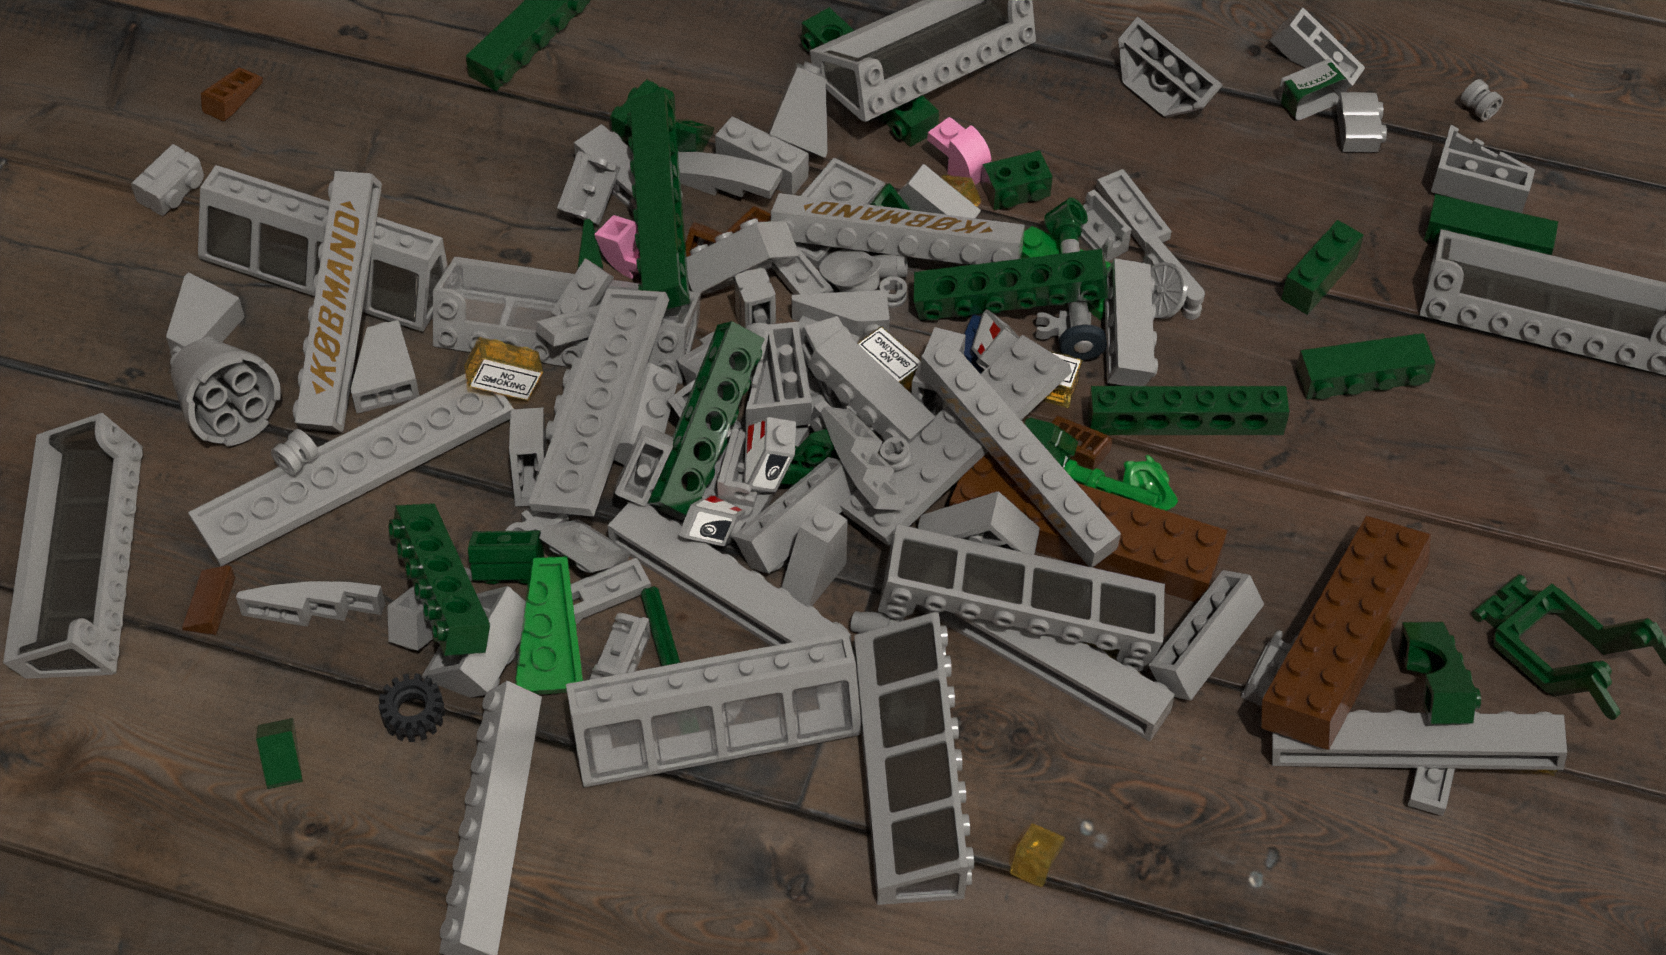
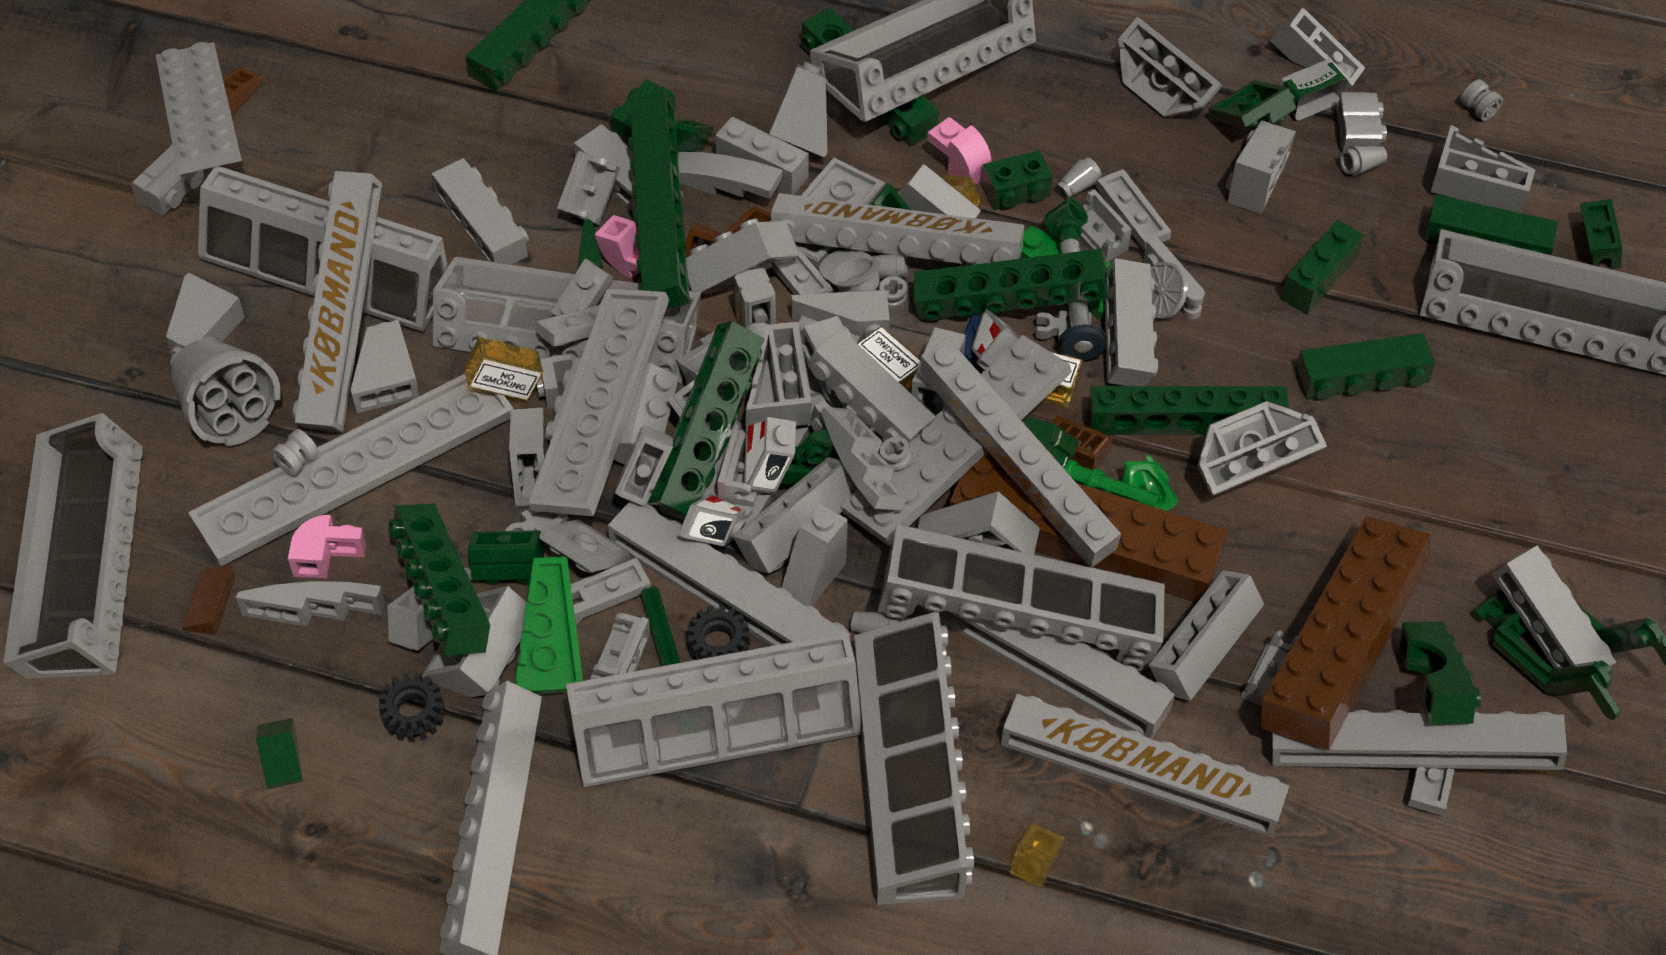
(197, 108): none -> light grey plate
(318, 541): none -> bright pink brick
(480, 213): none -> light grey brick
(553, 371): none -> light grey bracket
(717, 621): none -> black tyre
(1079, 177): none -> light grey cone
(1145, 764): none -> light grey brick
(1254, 103): none -> dark green plate
(1256, 445): none -> light grey wedge
(1259, 166): none -> light grey wedge
(1362, 158): none -> light grey cone
(1550, 611): none -> light grey brick
(1602, 232): none -> dark green hinge

